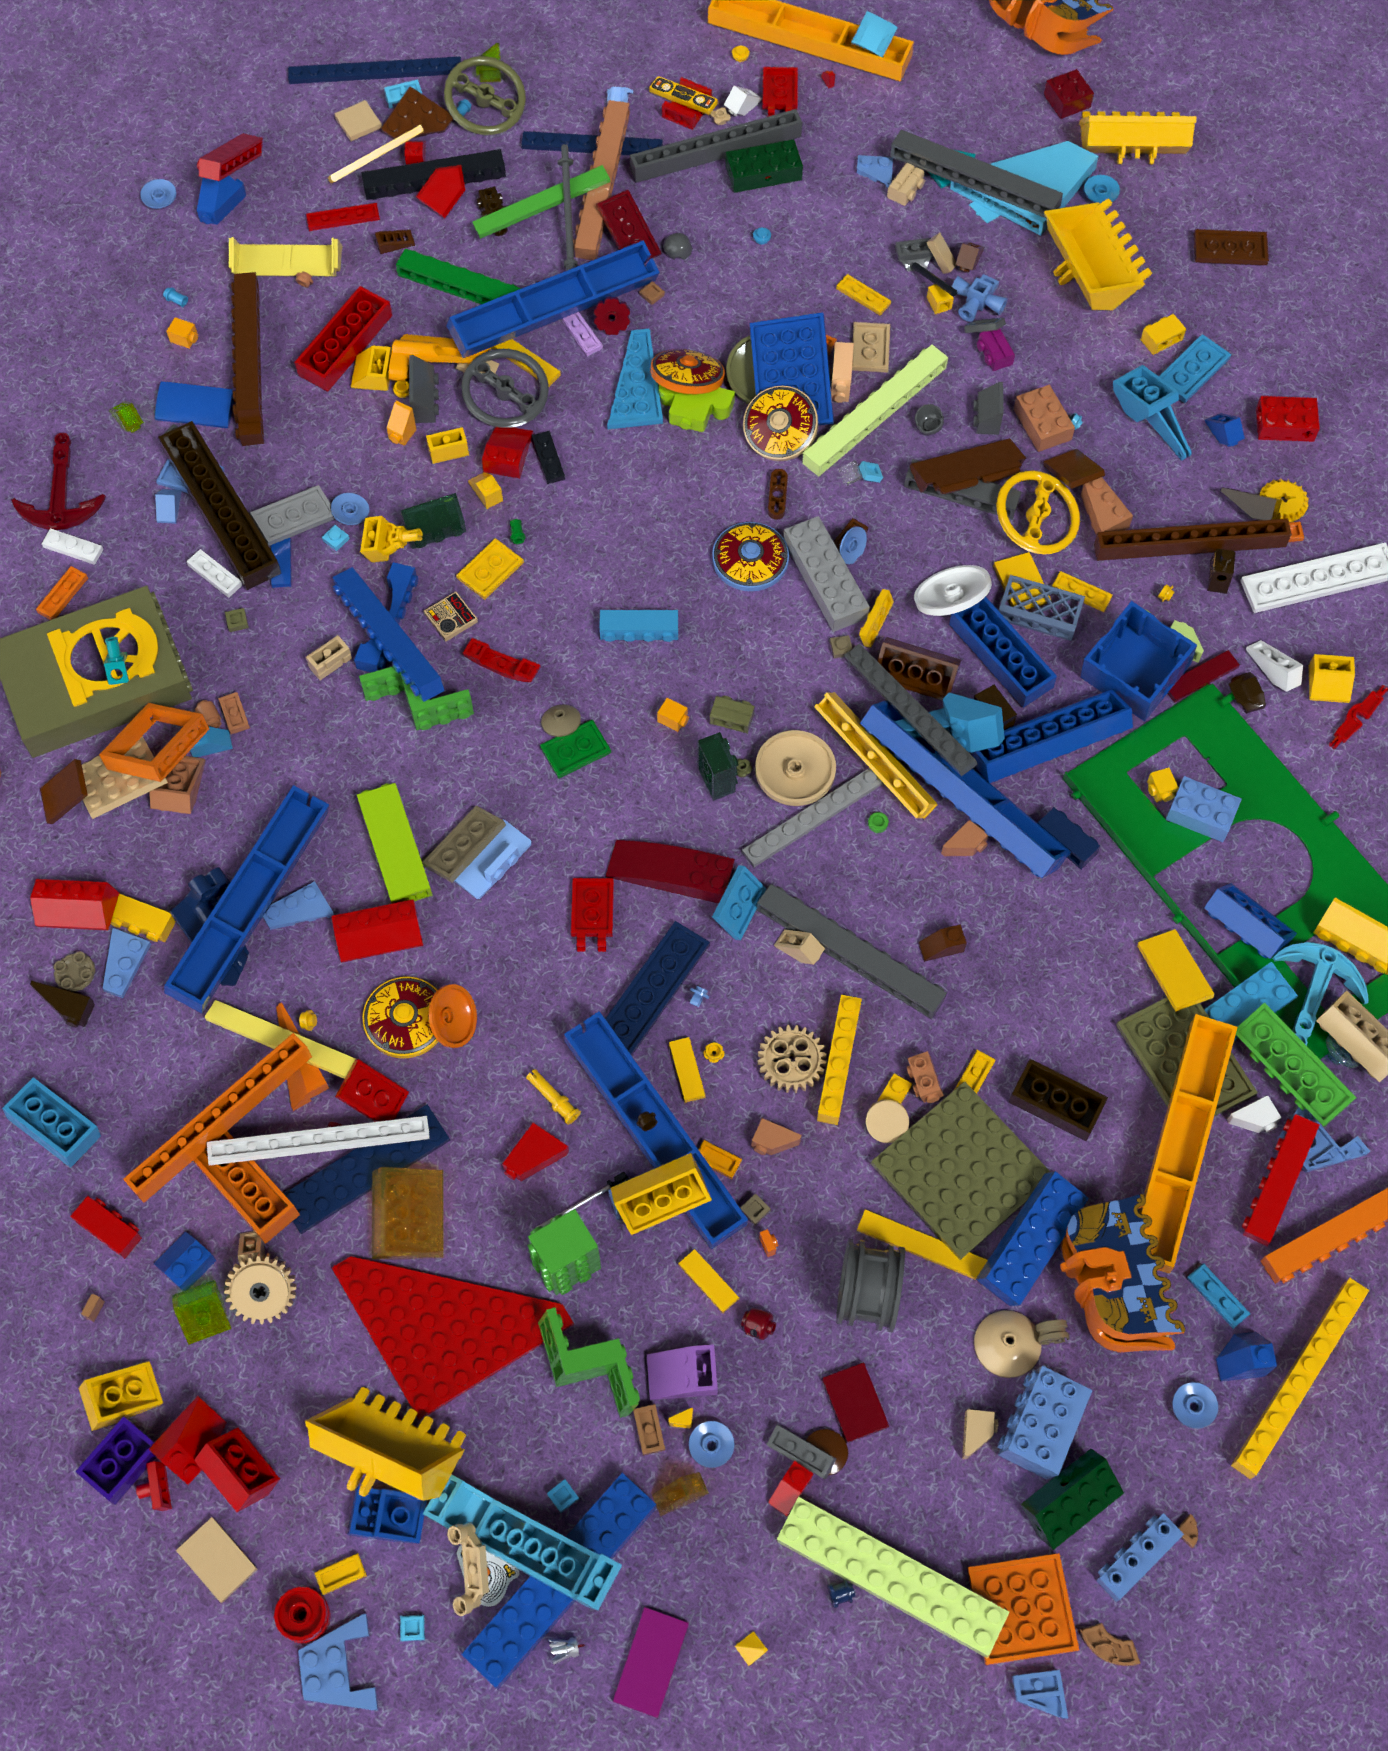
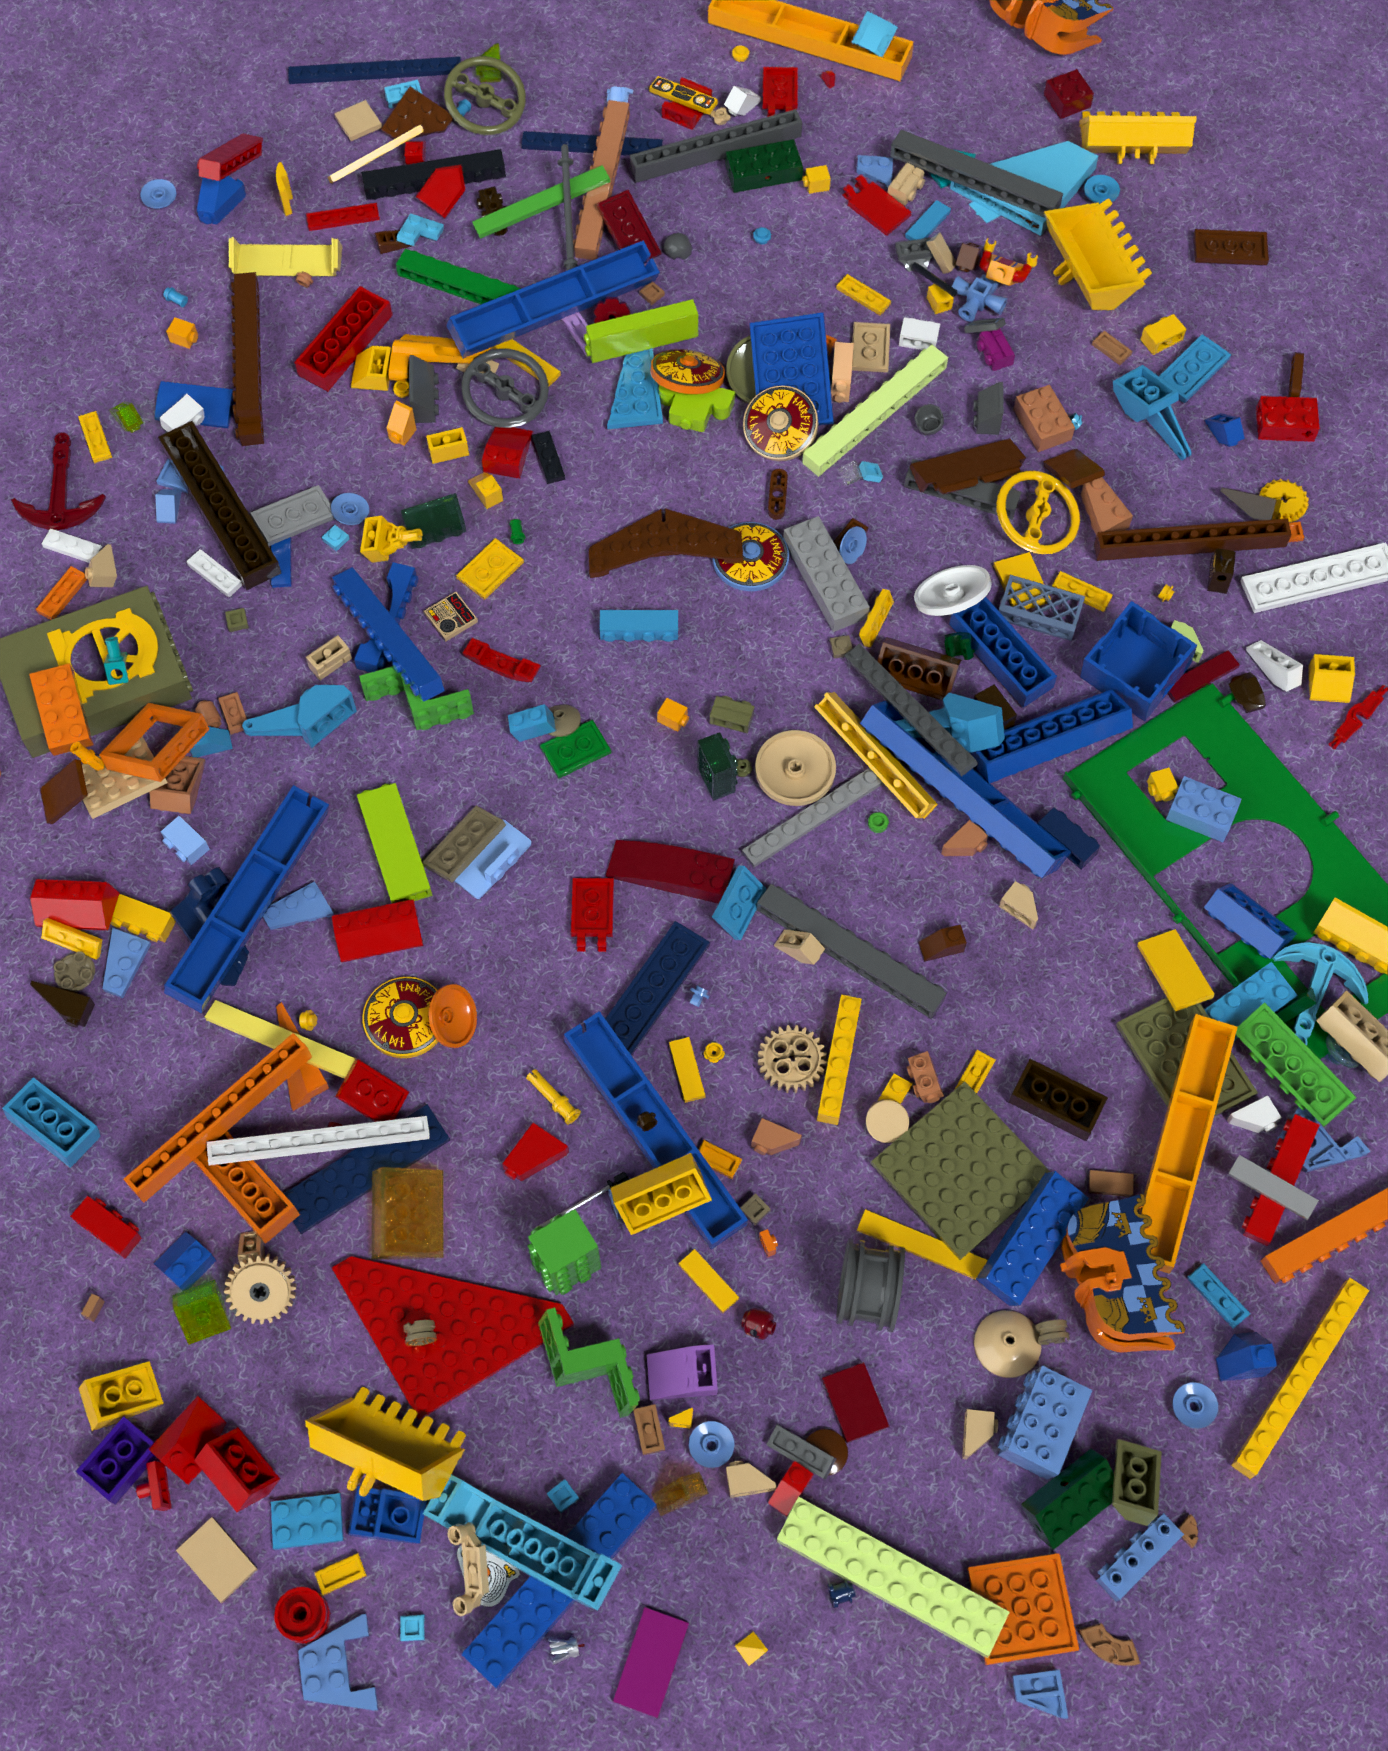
(61, 708): none -> orange brick
(71, 938): none -> yellow tile
(87, 756): none -> light orange axle
(95, 437): none -> yellow tile
(102, 569): none -> tan slope
(181, 413): none -> white brick
(184, 840): none -> light blue brick
(284, 188): none -> yellow slope
(307, 1521): none -> dark azure plate
(314, 718): none -> dark azure slope
(417, 226): none -> medium azure plate
(420, 1333): none -> dark tan wheel
(531, 723): none -> dark azure brick
(641, 331): none -> lime brick
(657, 538): none -> reddish brown wing
(747, 1480): none -> tan slope
(817, 179): none -> yellow brick
(876, 205): none -> red tile
(918, 333): none -> white brick
(928, 221): none -> dark azure tile
(959, 644): none -> dark green piece
(1003, 269): none -> torso
(1020, 904): none -> tan slope
(1110, 1183): none -> medium nougat tile
(1112, 348): none -> medium nougat tile
(1136, 1482): none -> olive slope
(1273, 1187): none -> light grey tile
(1296, 374): none -> reddish brown beam
(1297, 1006): none -> dark green slope

